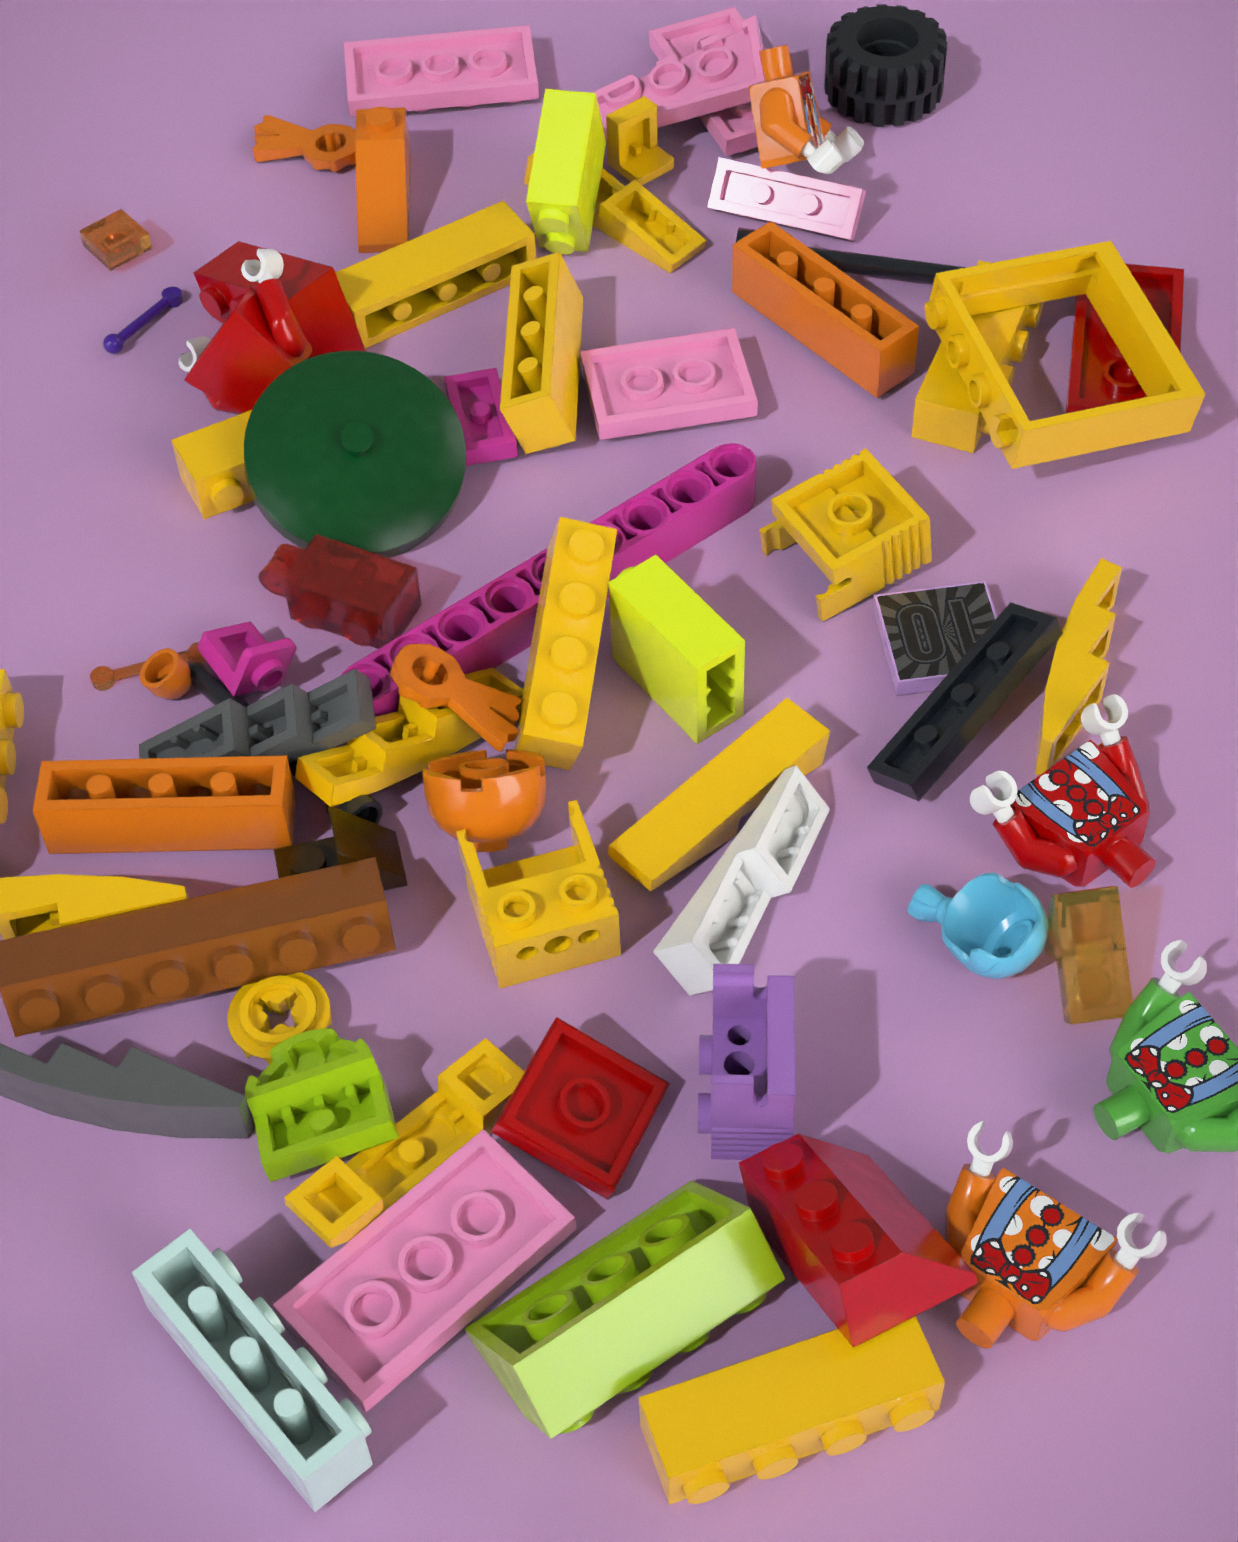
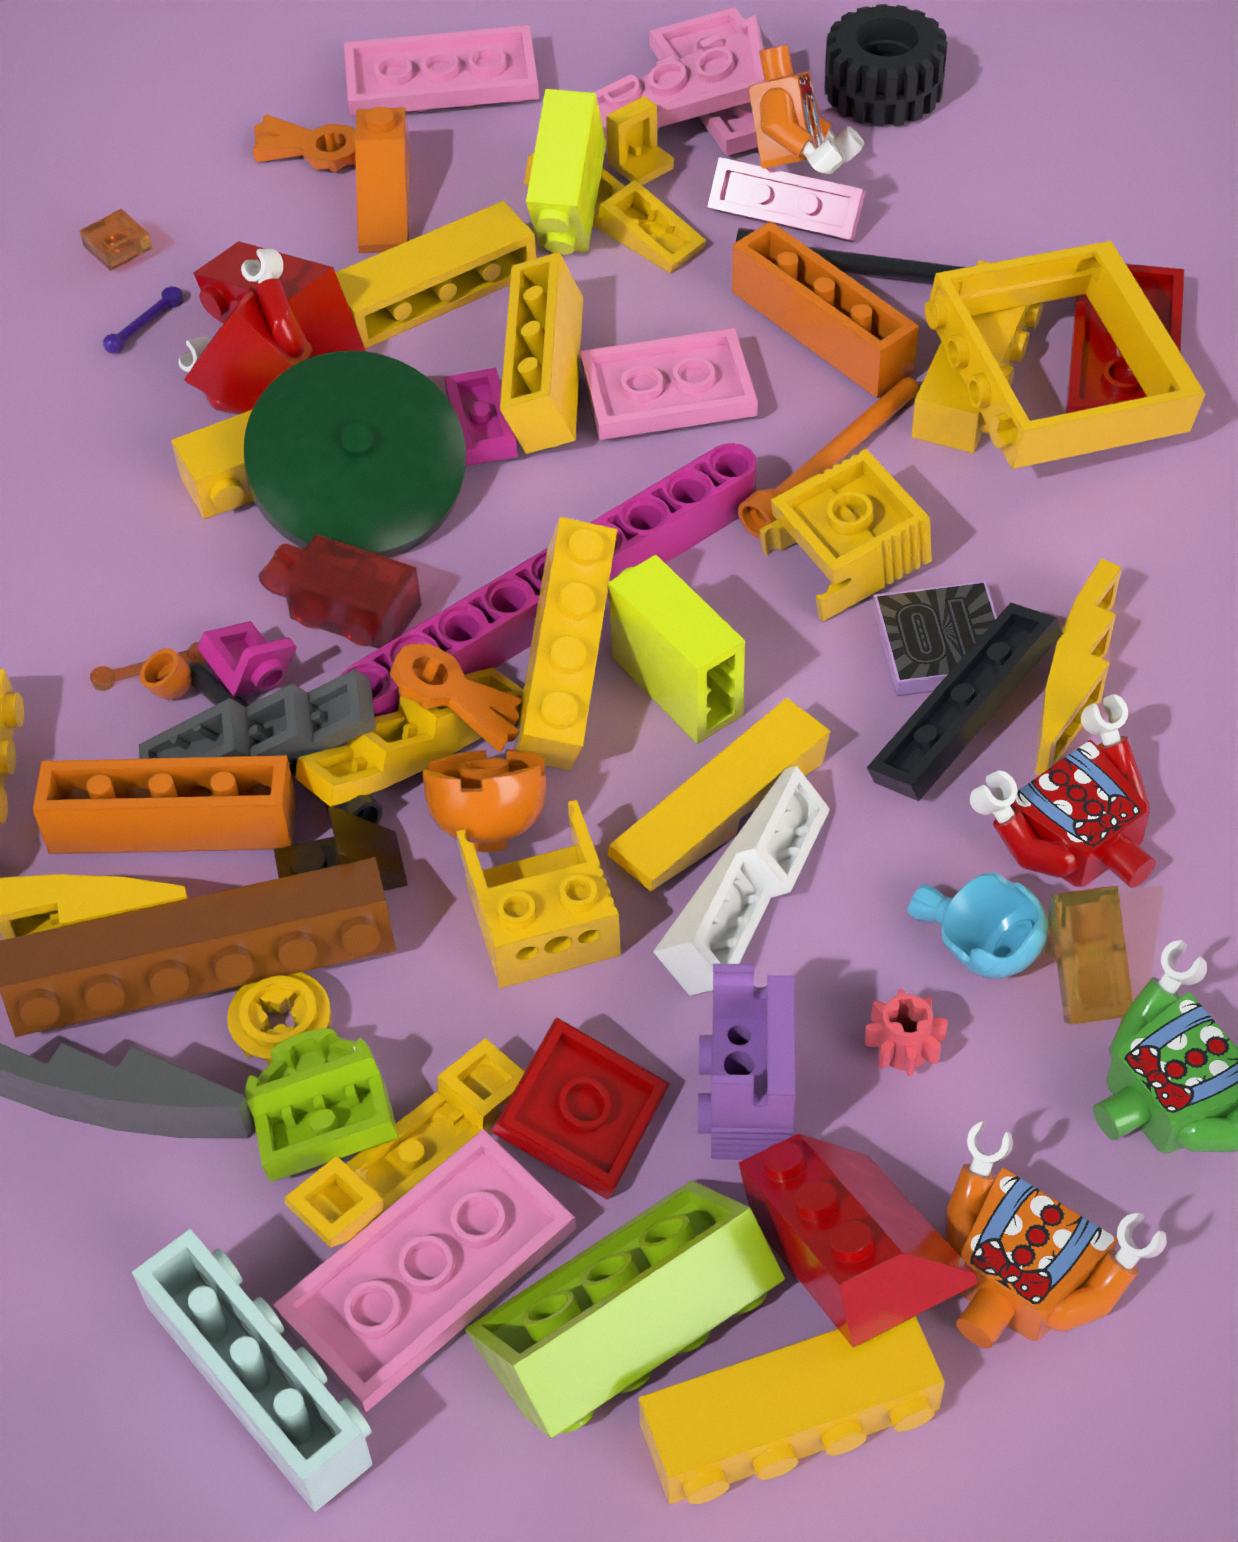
(757, 510): none -> orange piece
(905, 1032): none -> coral gear

